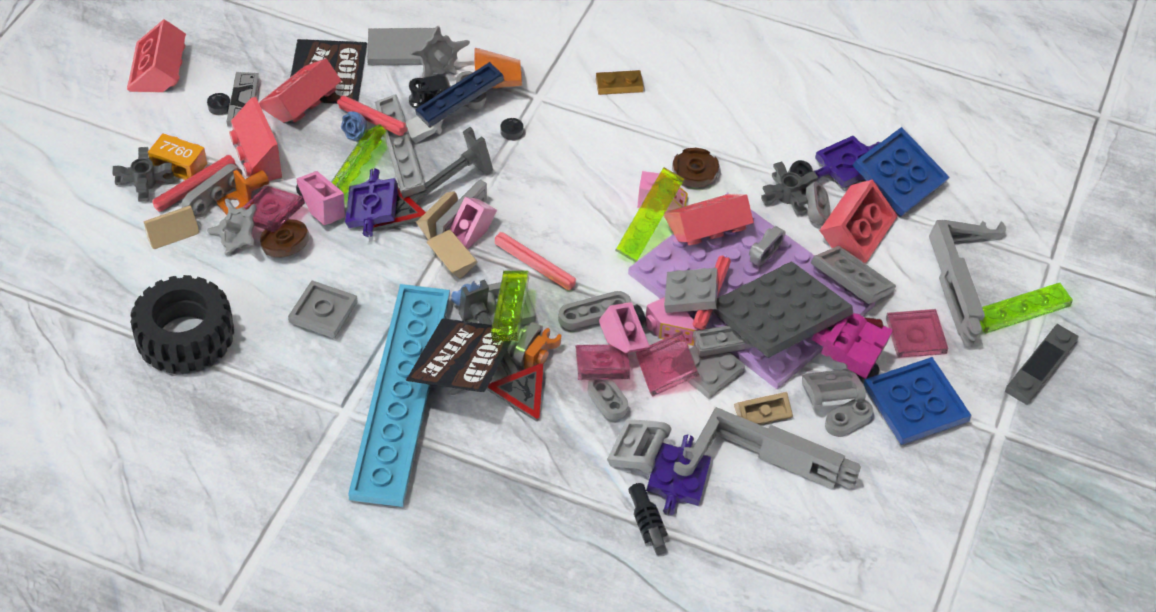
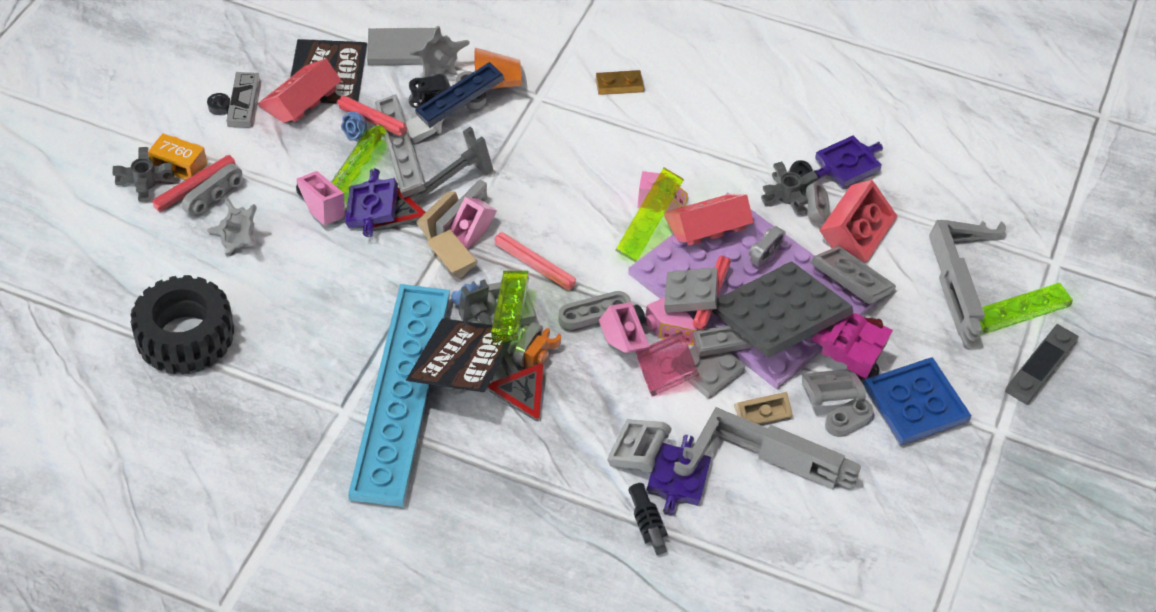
(157, 59): coral slope -> none
(171, 227): tan slope -> none
(244, 189): orange bracket -> none
(255, 141): coral slope -> none
(274, 207): clear pink tile -> none
(286, 240): reddish brown plate -> none
(322, 309): light grey plate -> none
(511, 128): black tile -> none
(601, 362): clear pink tile -> none
(609, 398): light grey plate -> none
(696, 167): reddish brown plate -> none
(901, 171): blue plate -> none
(917, 333): clear pink tile -> none

